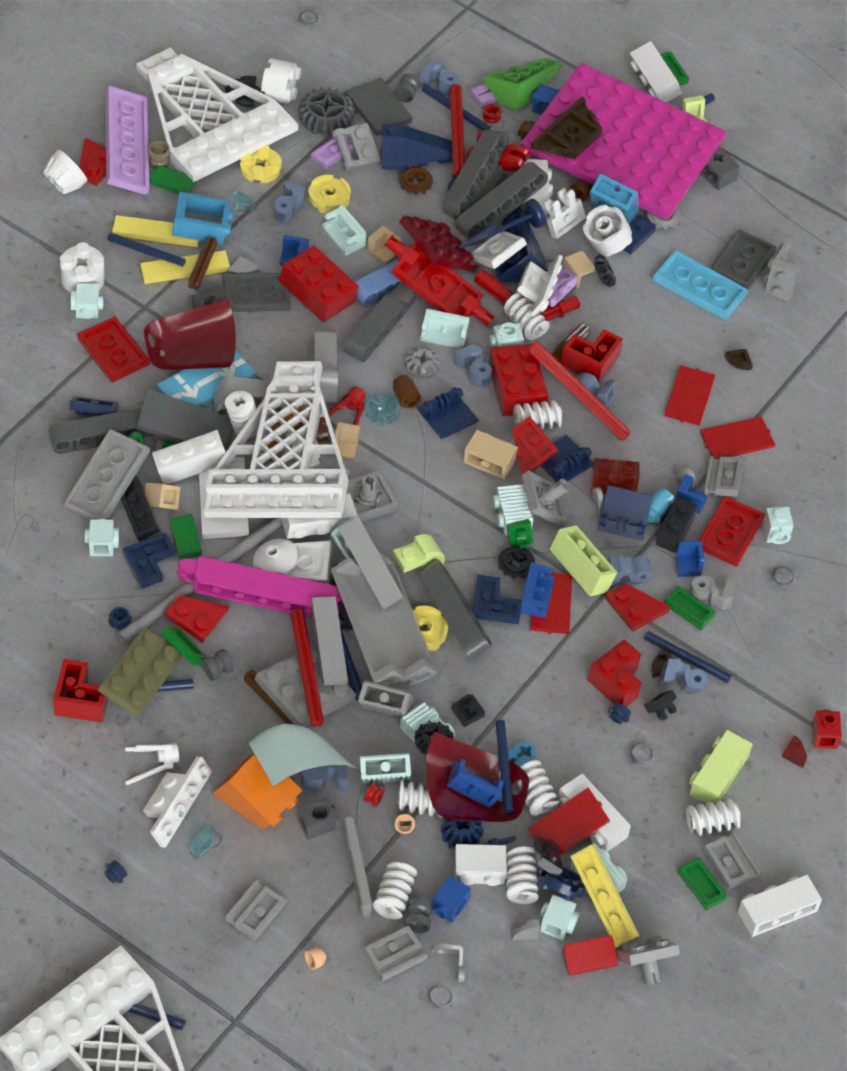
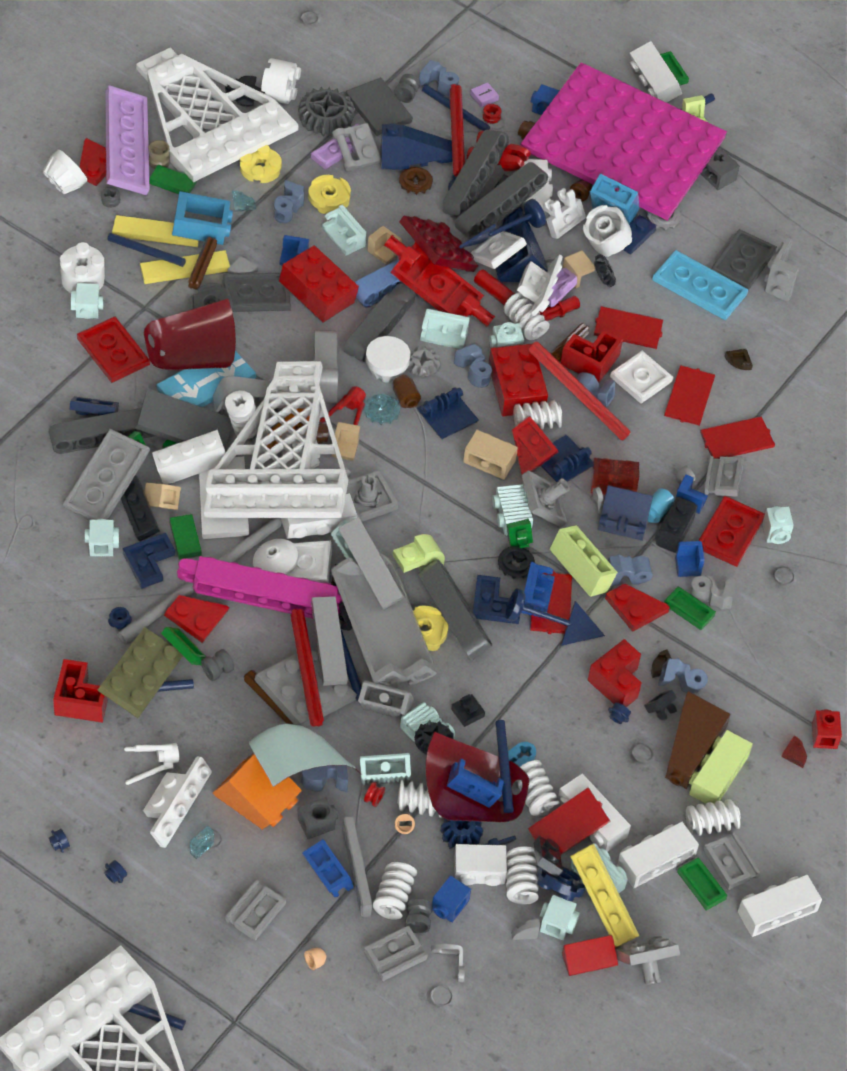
(59, 840): none -> dark blue plate
(114, 193): none -> dark grey bush
(328, 868): none -> blue hinge
(387, 358): none -> white piece
(518, 84): bright green wedge -> none
(570, 132): dark brown wing -> none
(579, 625): none -> dark blue piece
(630, 326): none -> red piece
(641, 377): none -> white plate
(657, 854): none -> white brick
(688, 657): dark blue bar -> none
(695, 736): none -> reddish brown slope

